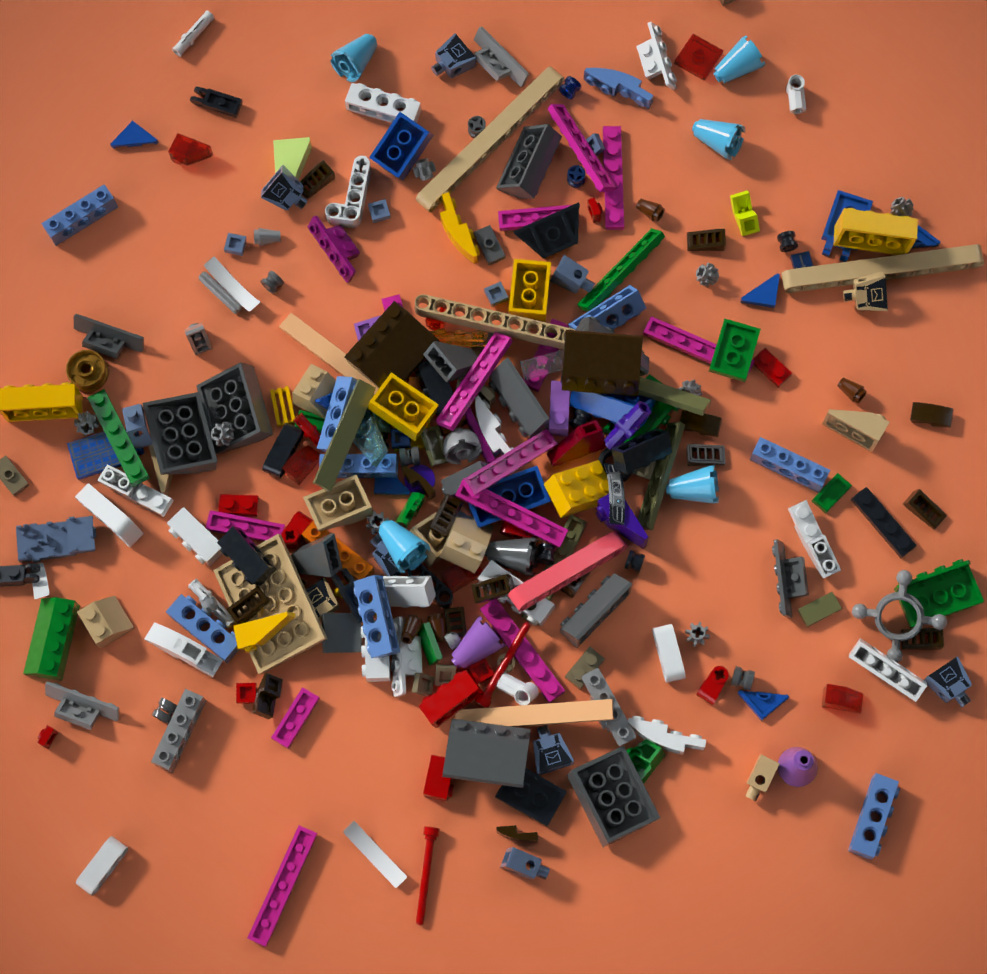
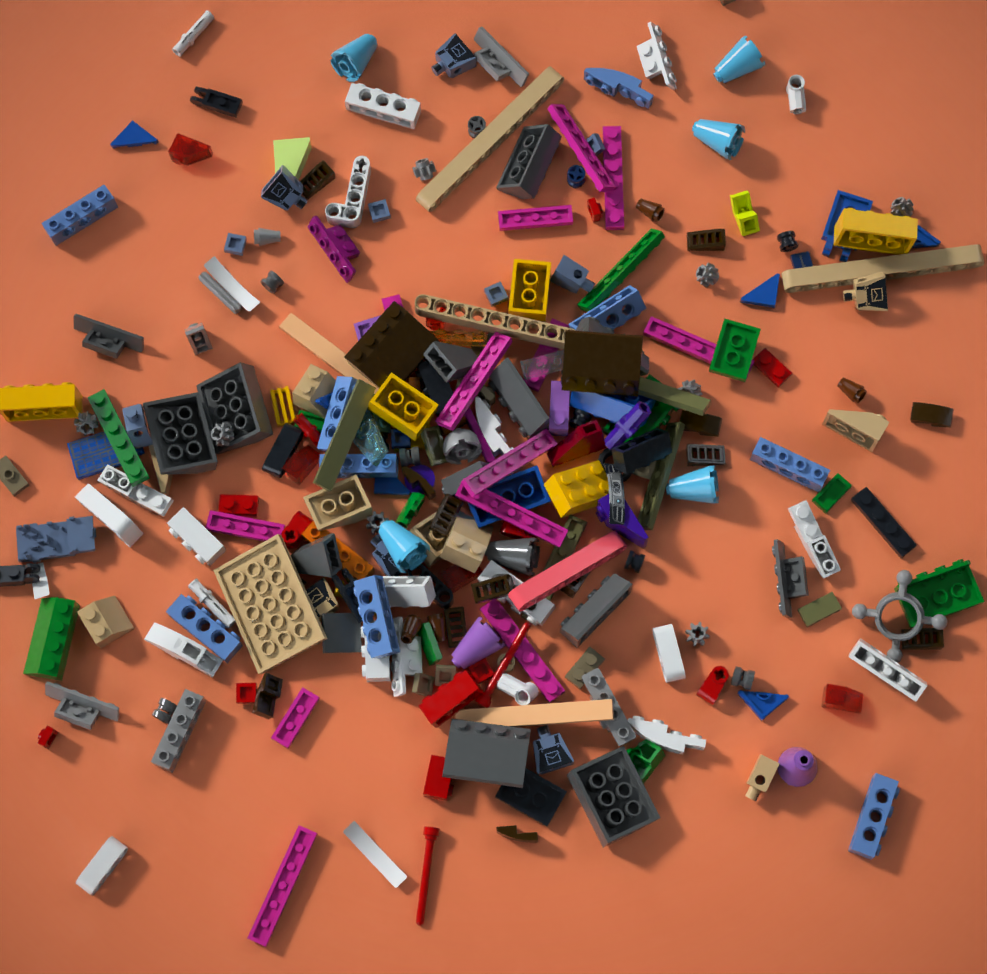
(79, 363): pearl gold wheel -> none
(209, 605): light grey hinge -> none
(238, 605): dark brown slope -> none
(246, 556): black brick -> none
(260, 631): yellow slope -> none
(401, 146): blue brick -> none
(452, 639): light grey hinge -> none
(456, 231): yellow slope -> none
(489, 245): dark grey plate -> none
(516, 860): sand blue torso -> none
(546, 554): black wheel -> none
(552, 232): black wing -> none
(570, 87): clear blue wheel -> none
(698, 57): clear red plate -> none
(914, 508): dark brown slope -> none
(950, 682): torso -> none

